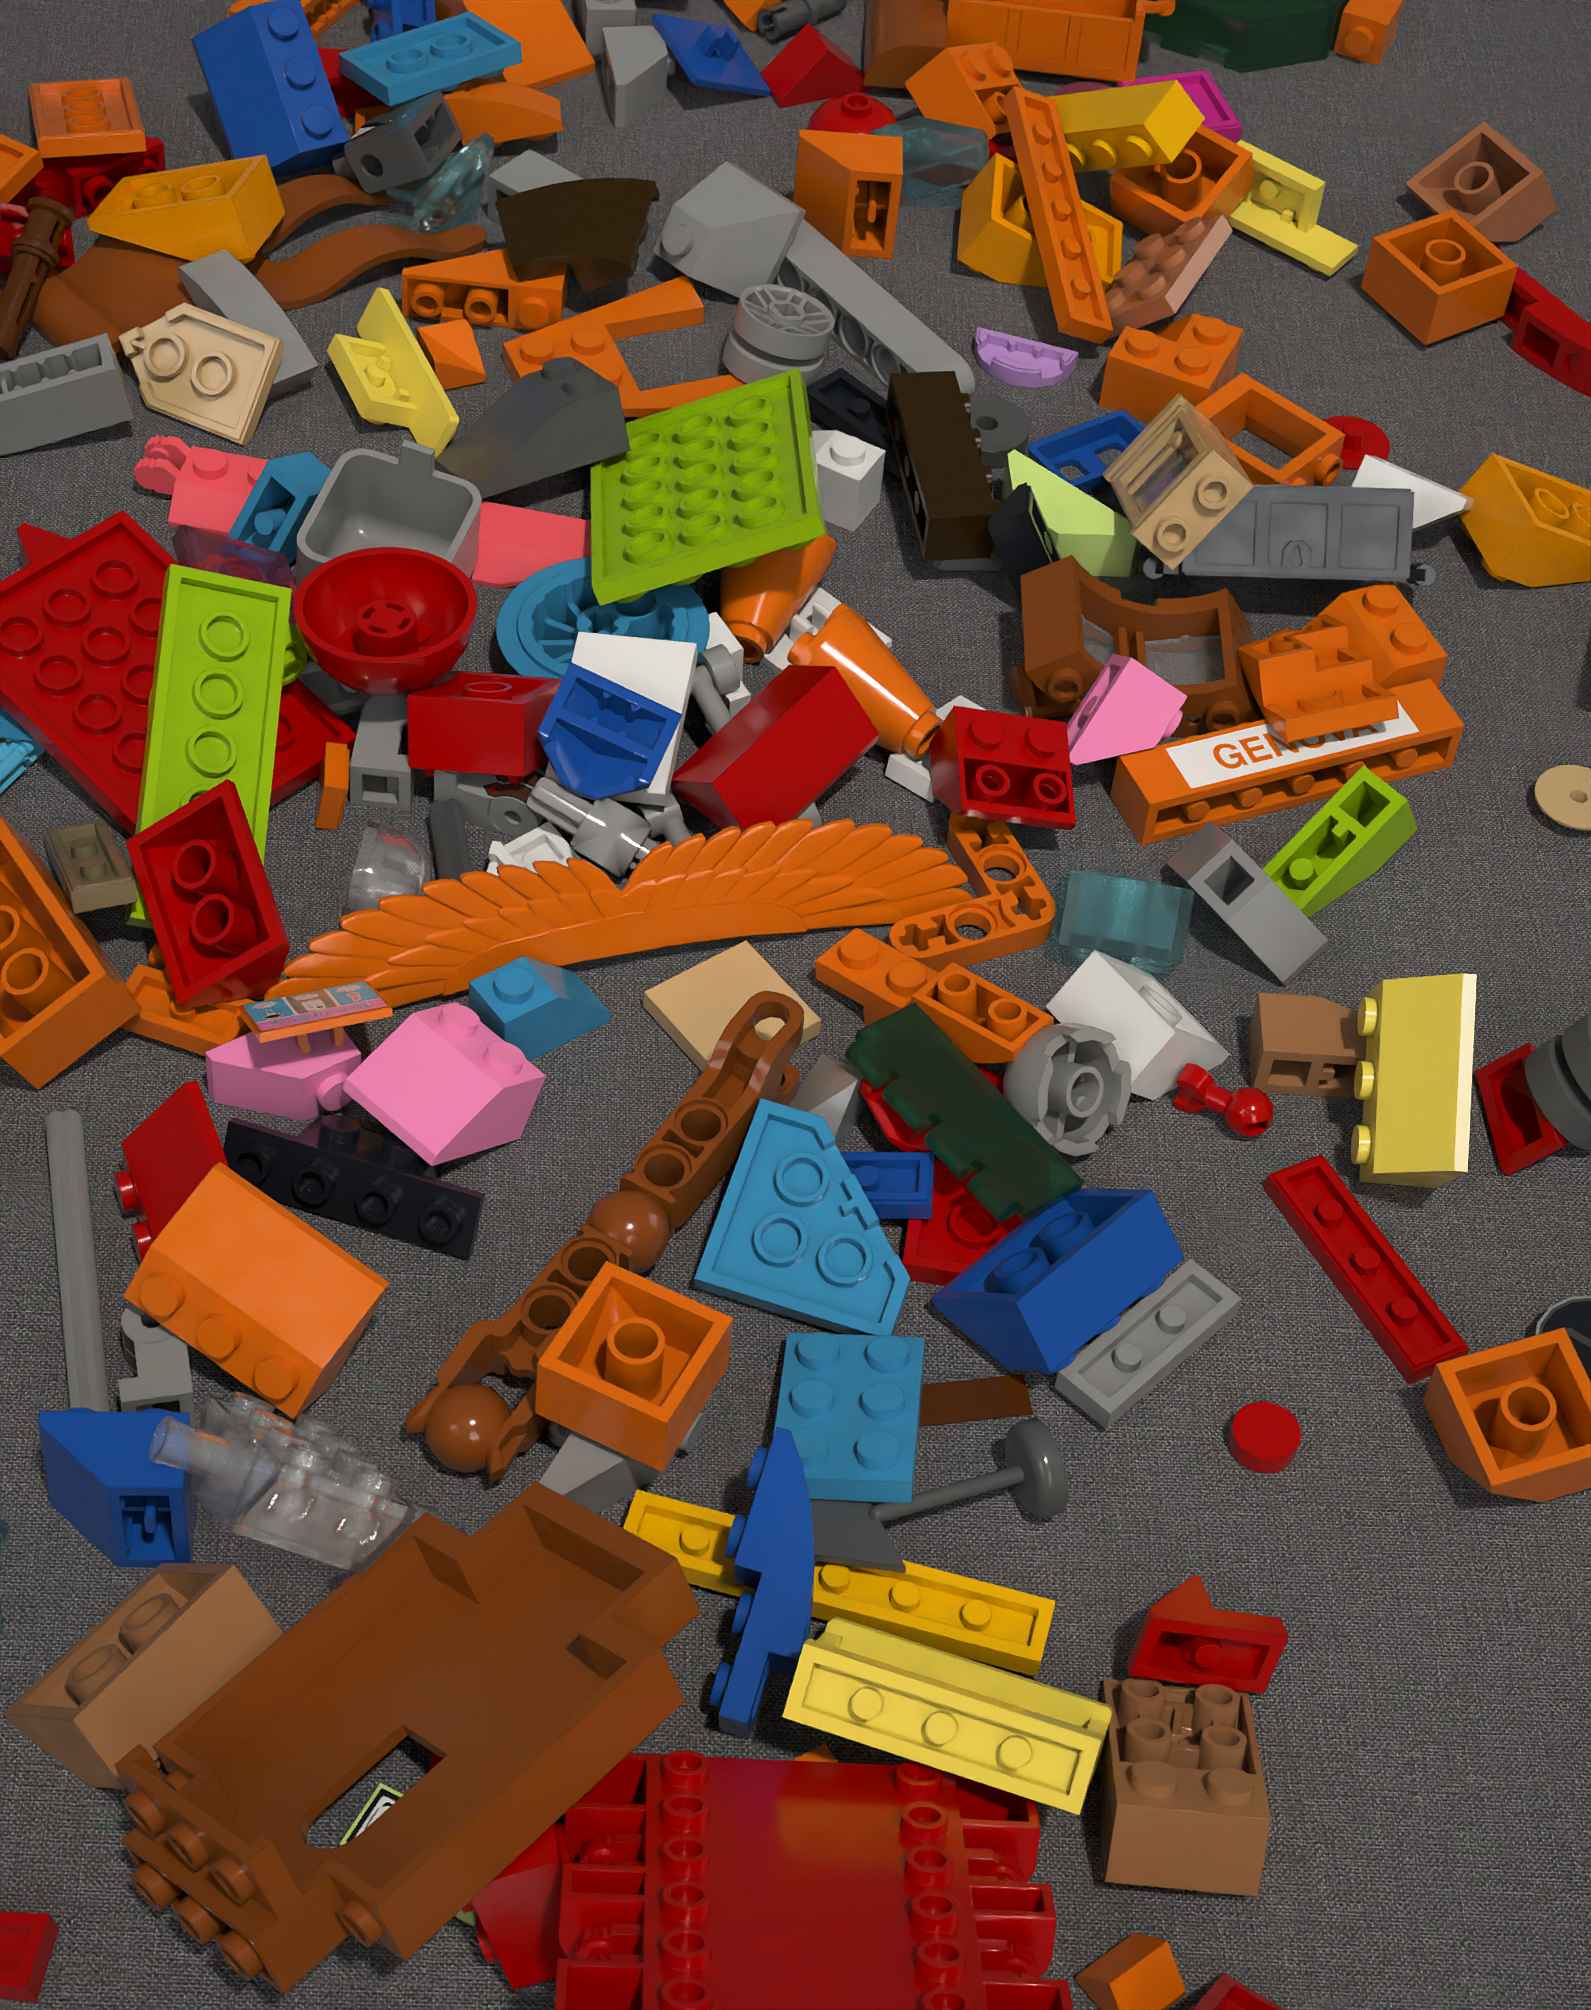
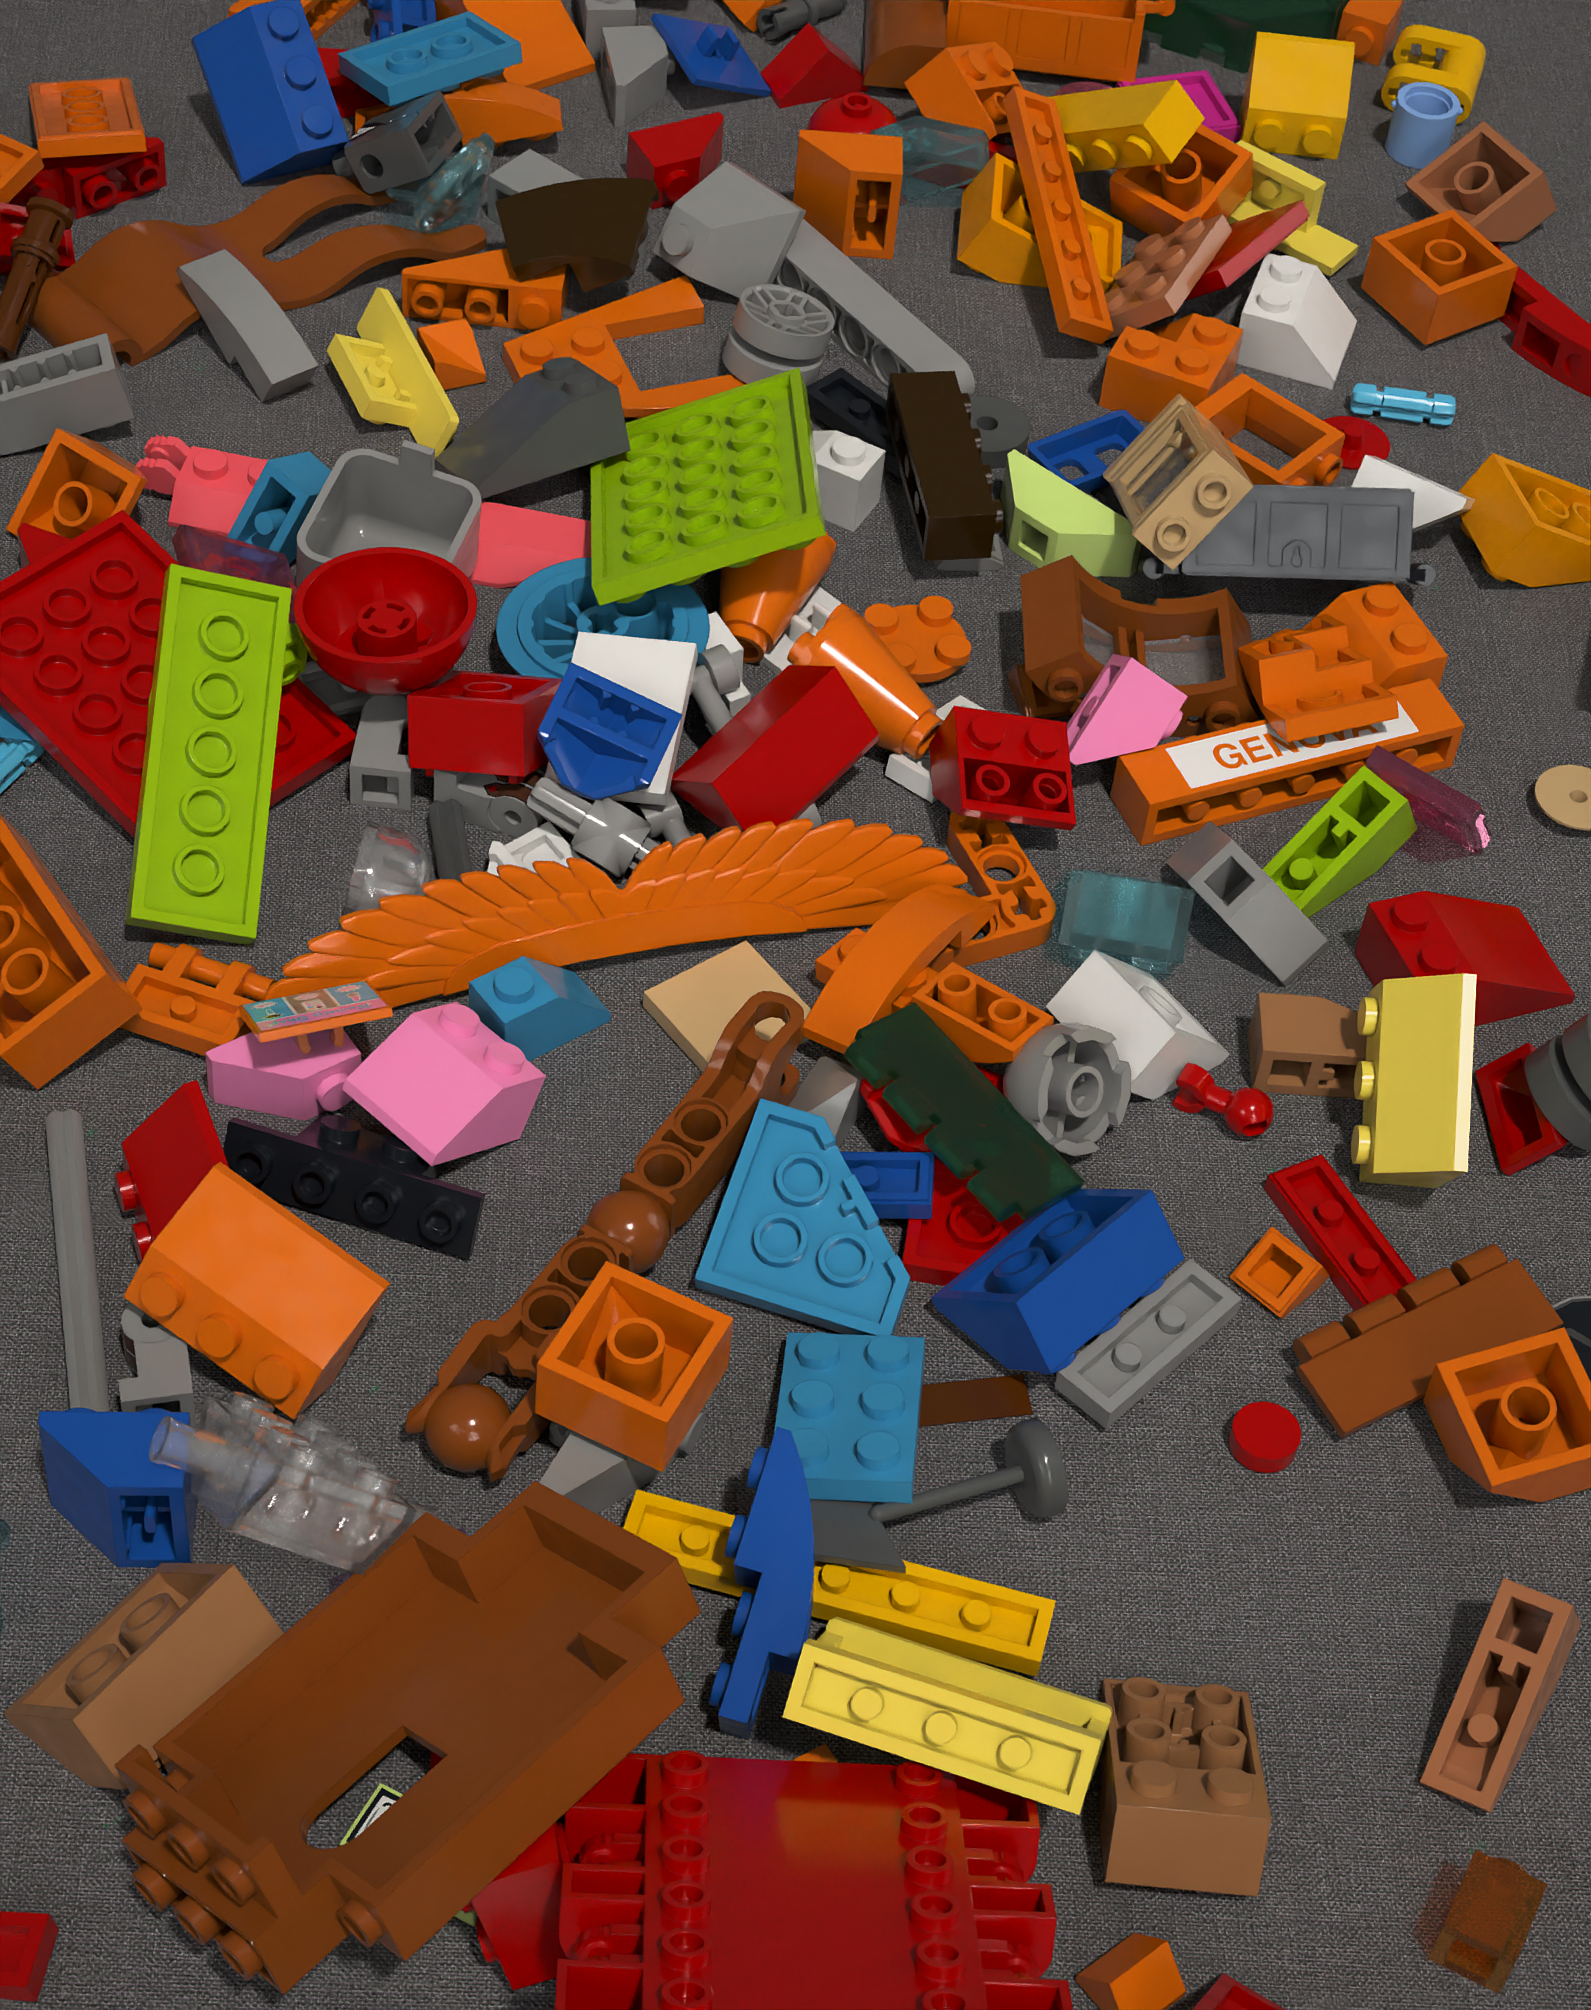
(77, 487): none -> orange slope
(90, 866): dark tan tile -> none
(195, 209): light orange slope -> none
(204, 370): tan tile -> none
(210, 900): red slope -> none
(332, 786): orange tile -> none
(676, 155): none -> red slope
(891, 958): none -> orange slope
(922, 637): none -> orange piece
(1021, 536): black slope -> none
(1022, 360): lavender tile -> none
(1205, 1645): red slope -> none
(1248, 244): none -> red tile
(1279, 1273): none -> orange slope
(1295, 323): none -> white slope
(1297, 95): none -> yellow slope
(1397, 1352): none -> dark orange windscreen
(1402, 404): none -> medium azure axle
(1421, 123): none -> light blue piece
(1433, 801): none -> clear pink tile
(1457, 70): none -> yellow connector
(1460, 935): none -> red slope
(1488, 1921): none -> clear orange brick
(1501, 1694): none -> nougat slope

